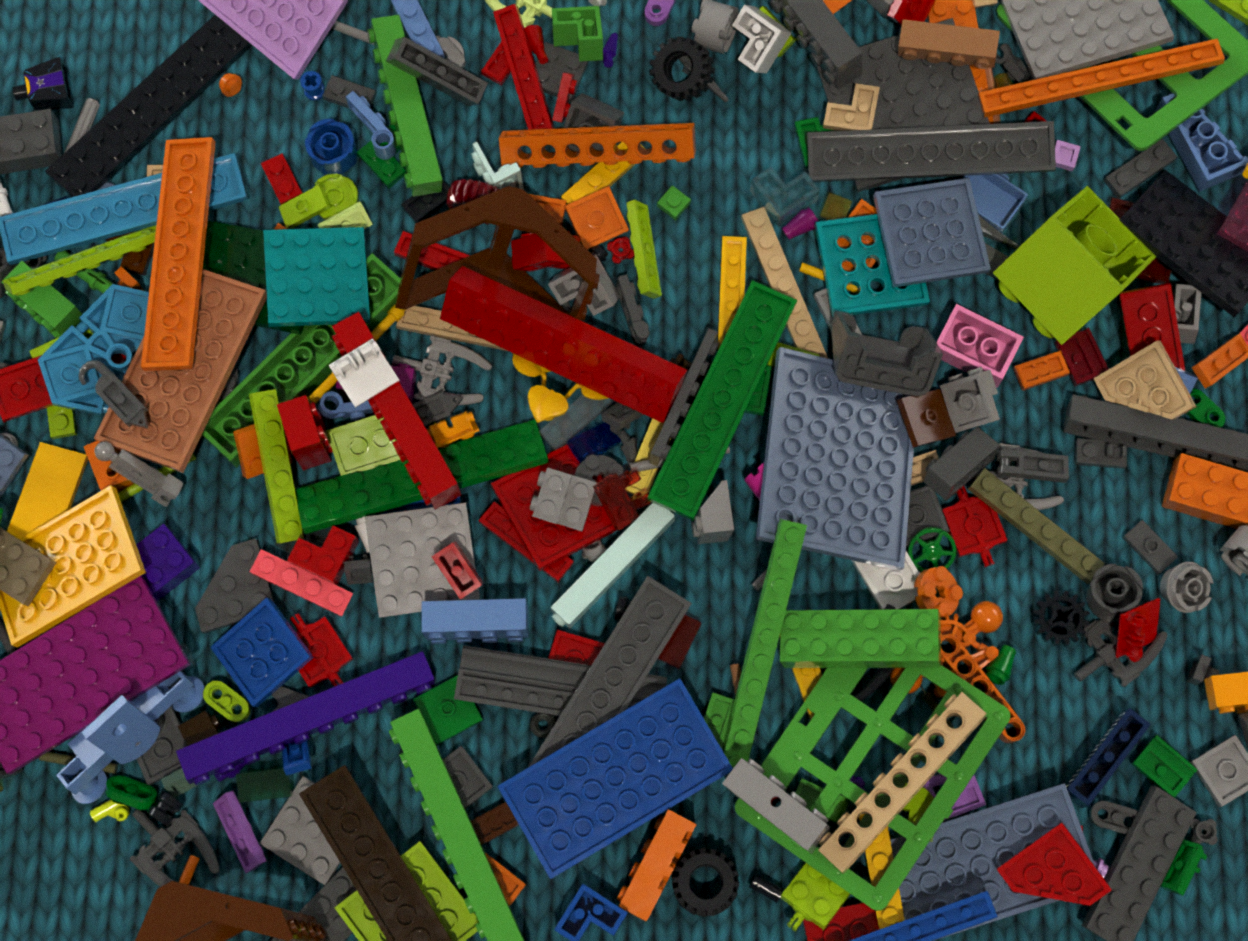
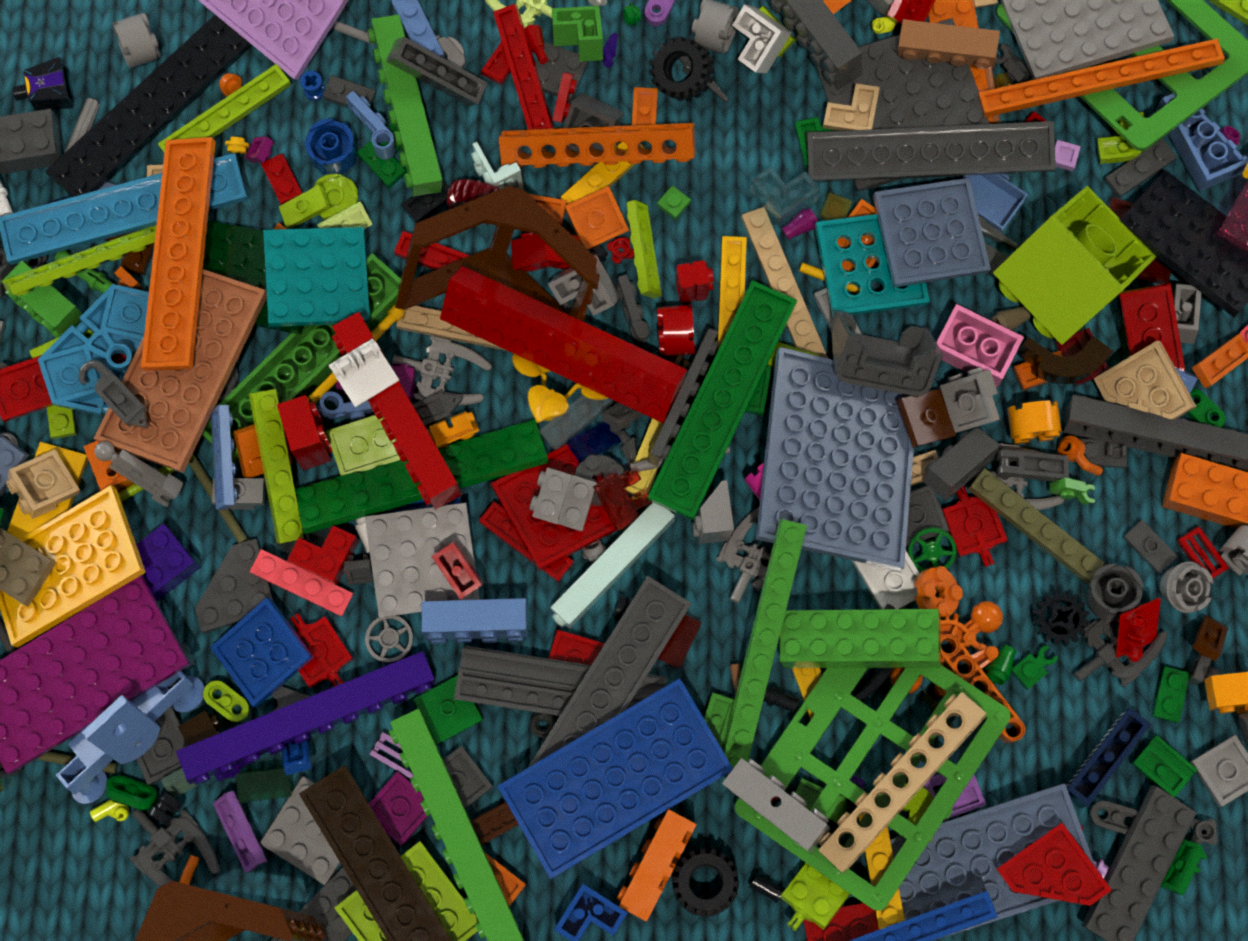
(41, 484): none -> tan plate
(136, 40): none -> light grey brick
(222, 458): none -> medium blue plate
(226, 514): none -> olive bar
(233, 107): none -> lime plate
(237, 145): none -> yellow plate
(249, 493): none -> light grey brick
(259, 150): none -> magenta plate
(380, 745): none -> lavender tile
(389, 639): none -> light grey wheel
(399, 808): none -> magenta plate
(631, 15): none -> green plate
(644, 106): none -> orange plate
(676, 330): none -> red brick
(693, 281): none -> red brick
(750, 565): none -> light grey bar
(780, 699): none -> black pin
(883, 25): none -> neon yellow arm
(1011, 318): none -> dark tan cone
(1031, 670): none -> green plate
(1034, 421): none -> light orange brick
(1065, 369): none -> dark brown arch
(1069, 488): none -> bright green plate
(1076, 454): none -> orange plate
(1116, 148): none -> lime plate
(1170, 694): none -> green plate
(1208, 546): none -> red tile
(1210, 638): none -> reddish brown plate
(1231, 133): none -> magenta plate

